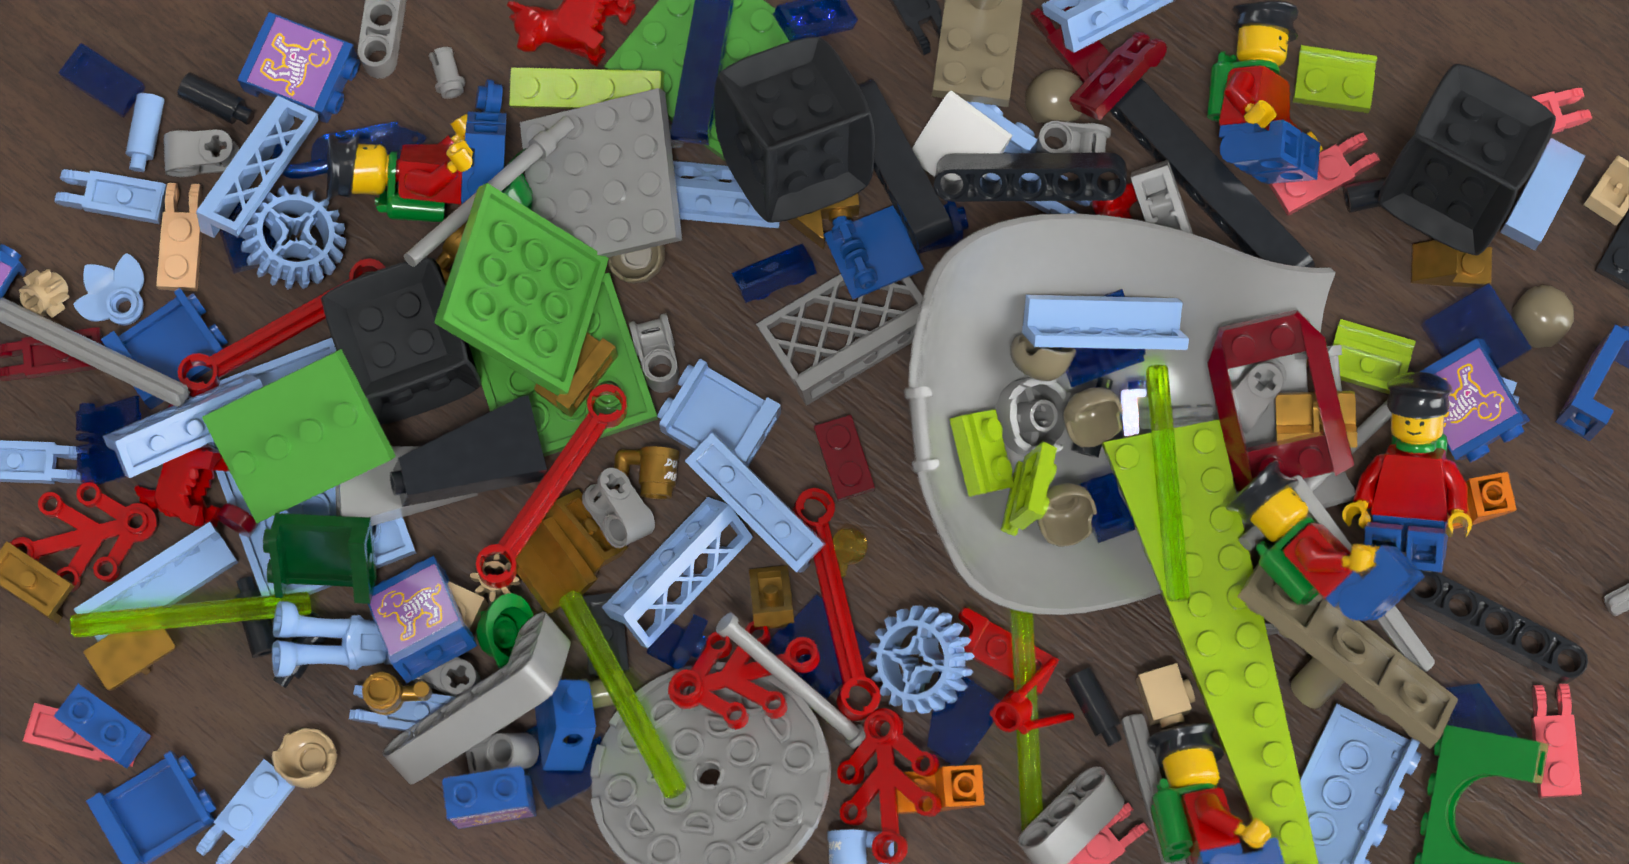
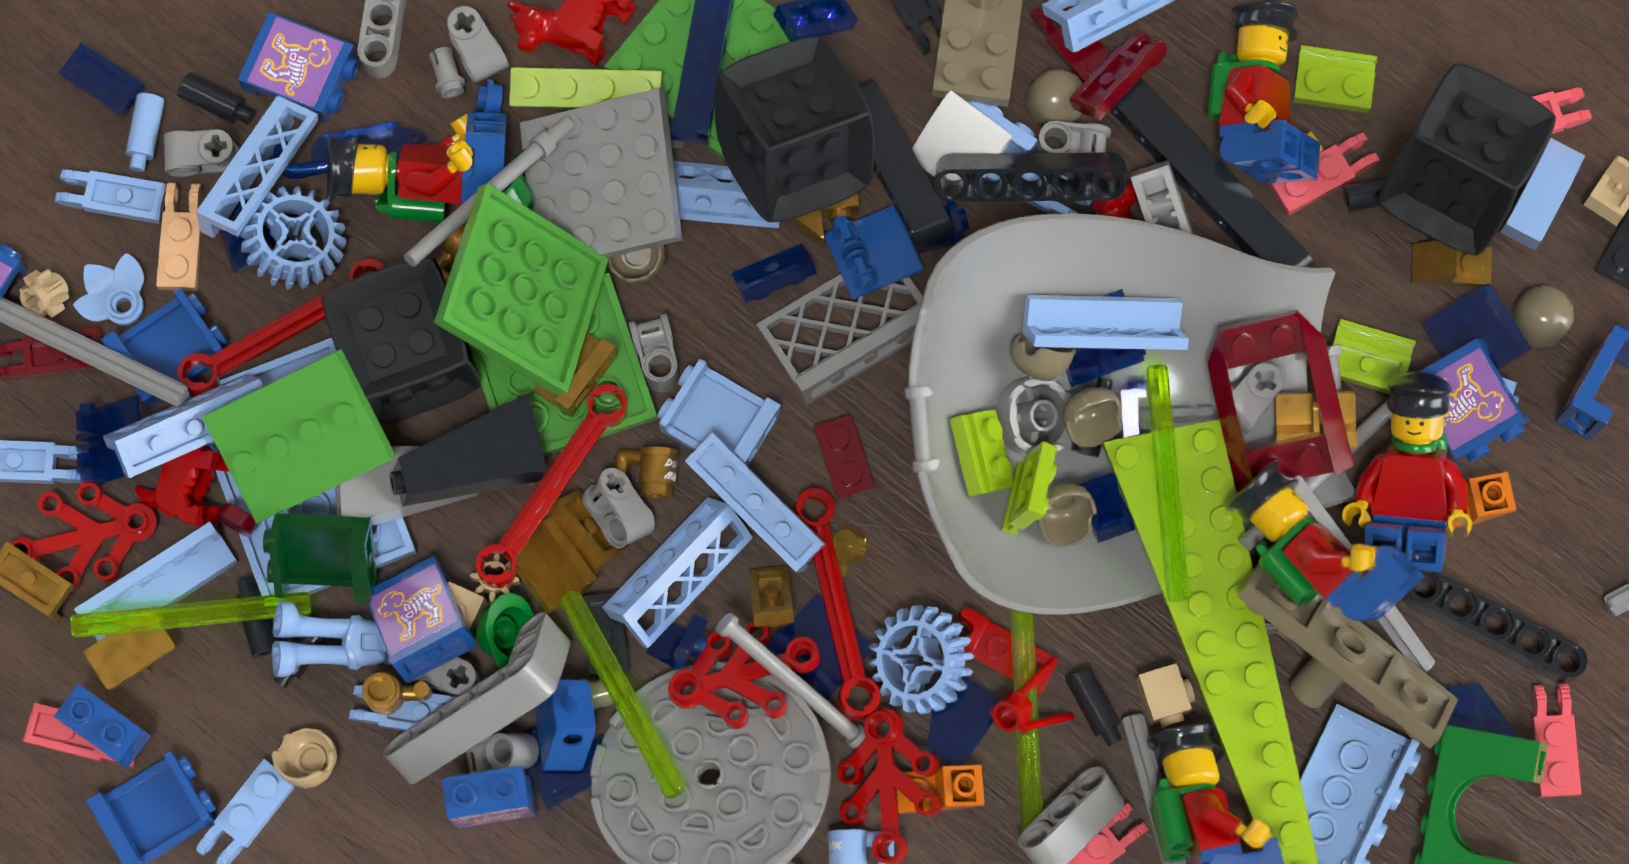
(477, 49): none -> light grey piece

